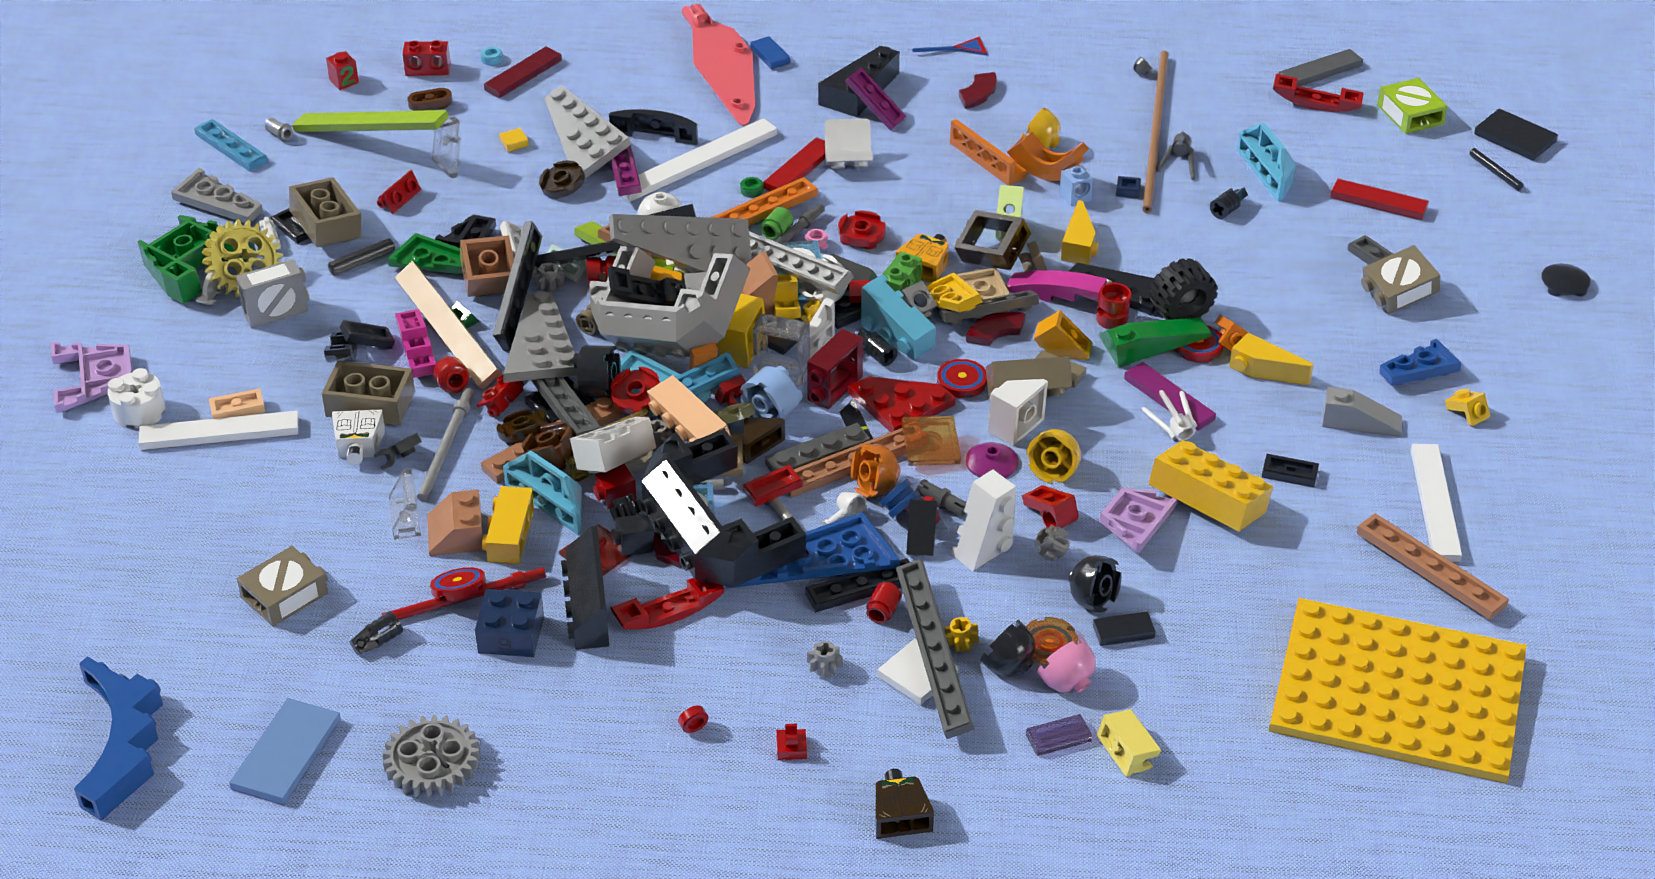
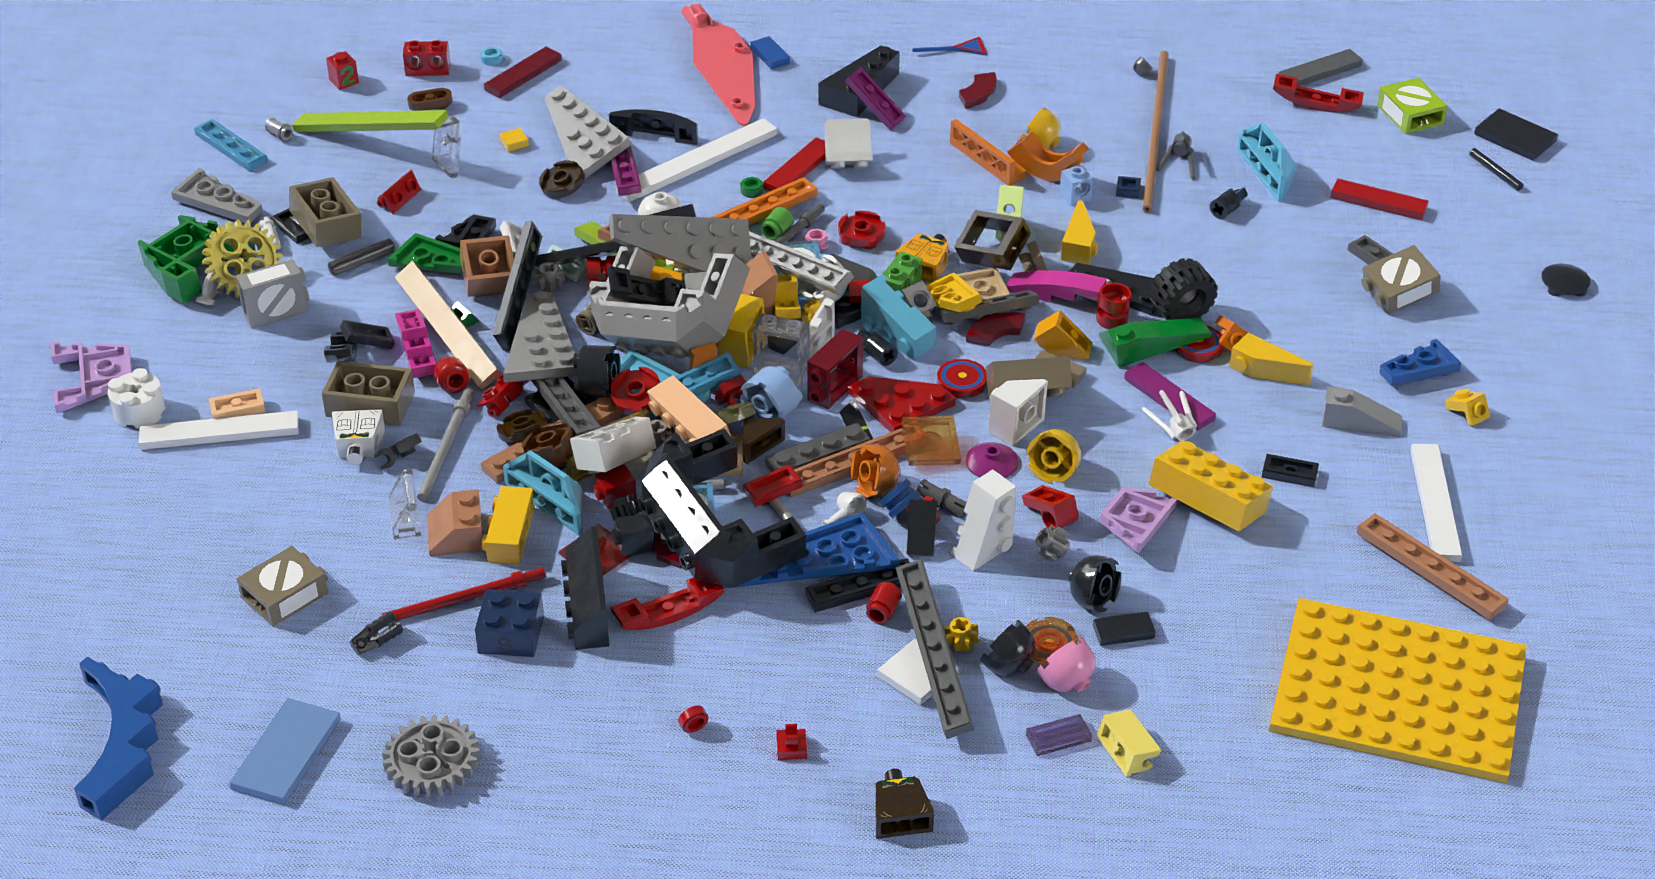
(458, 583): red tile -> none
(824, 659): light grey gear -> none

